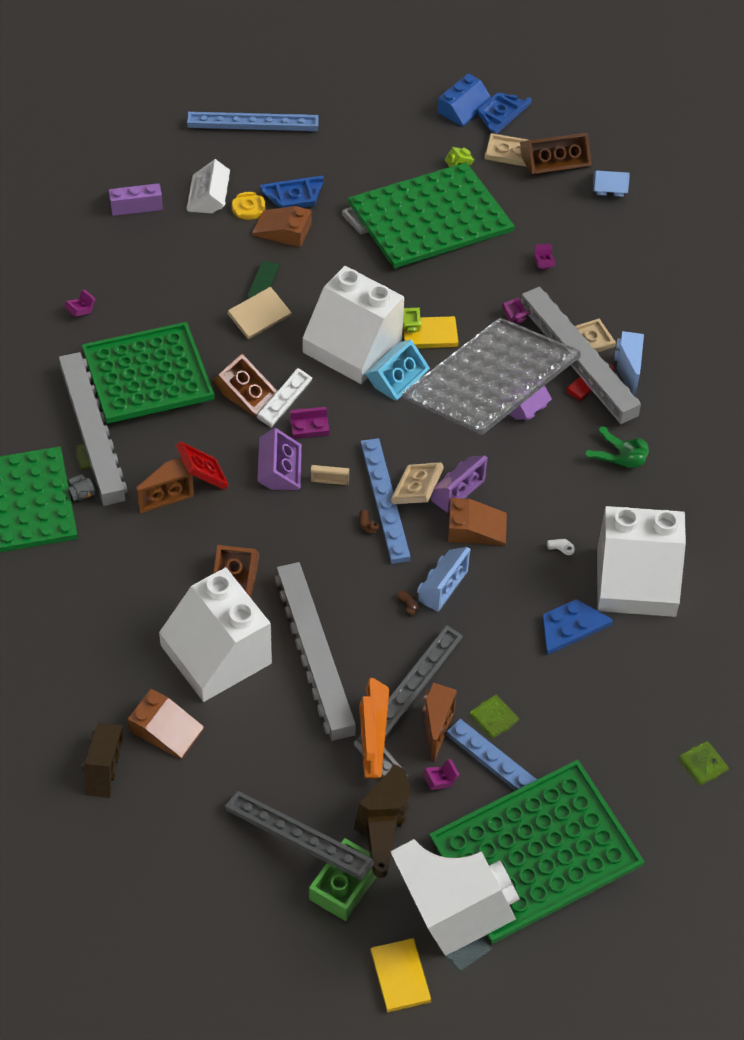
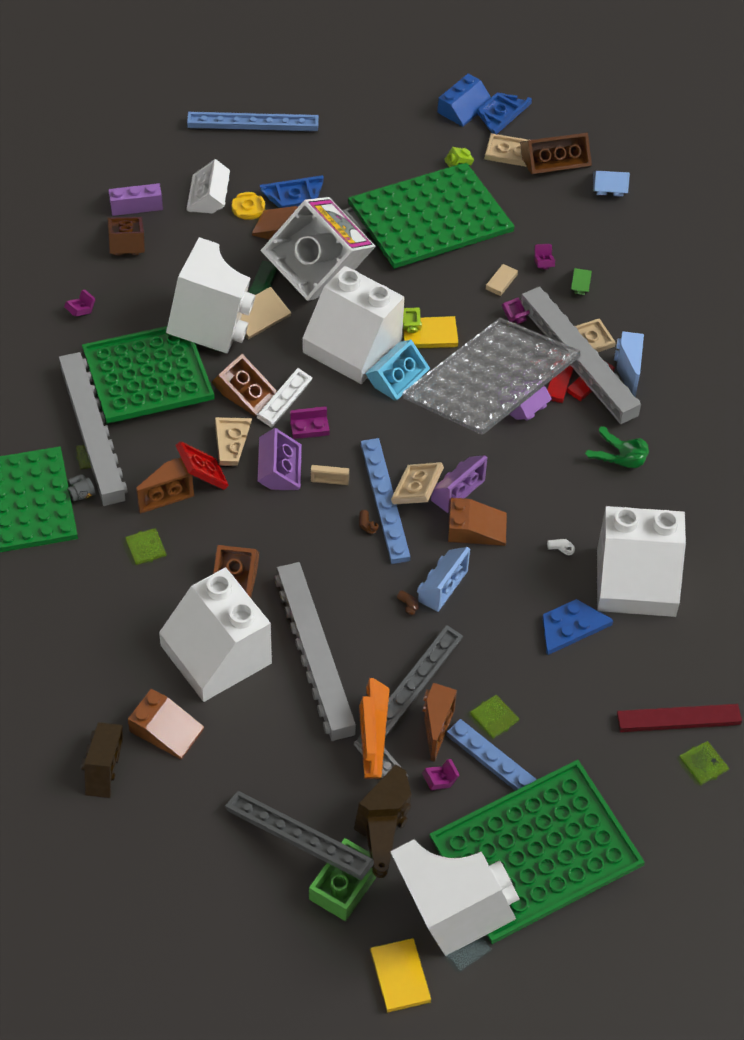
(126, 235): none -> reddish brown slope
(145, 546): none -> clear neon green piece
(210, 300): none -> white brick
(230, 439): none -> tan wing
(316, 246): none -> white slope
(501, 279): none -> tan tile
(558, 385): none -> red tile
(581, 281): none -> bright green slope
(679, 717): none -> dark red tile

